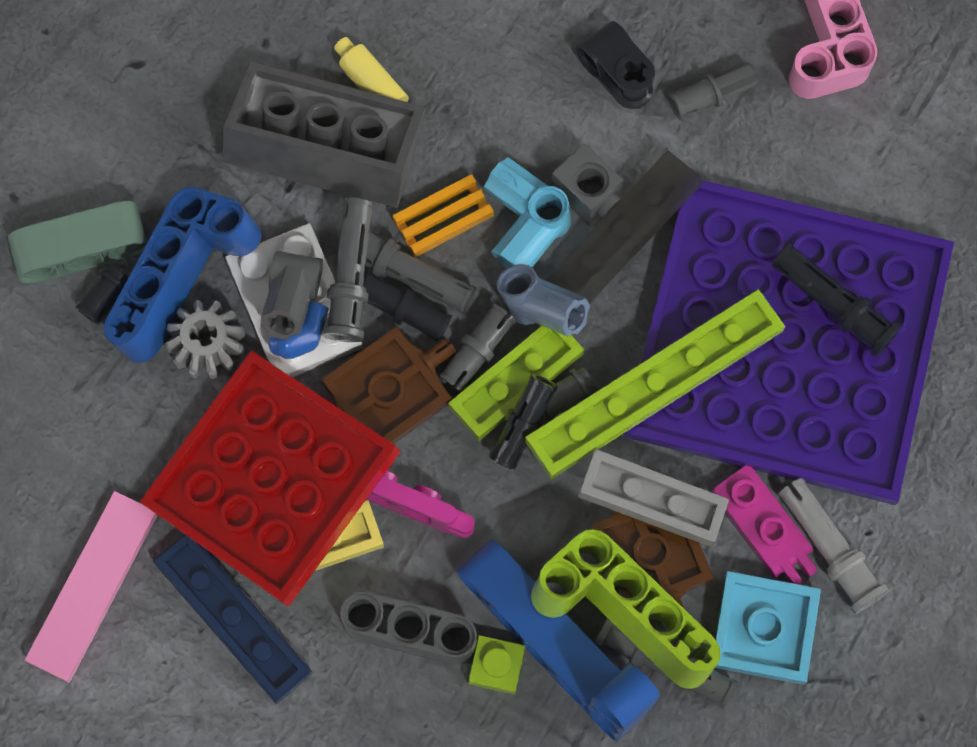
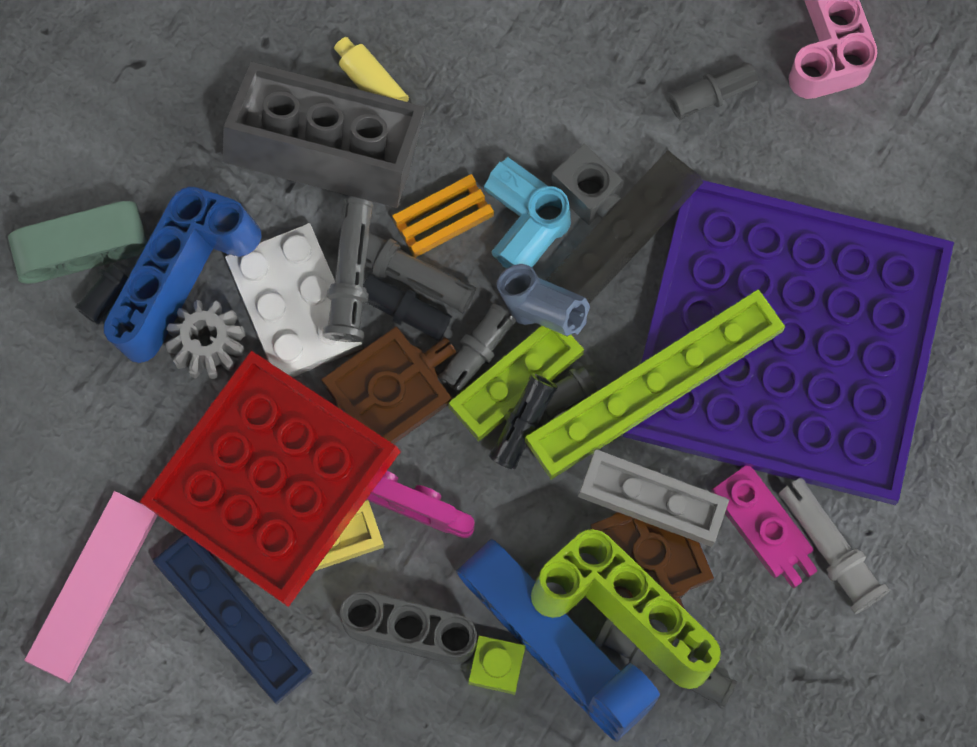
(291, 285): dark grey piece -> none
(307, 339): blue arm -> none
(613, 60): black piece -> none
(766, 627): medium azure plate -> none
(853, 313): black pin -> none

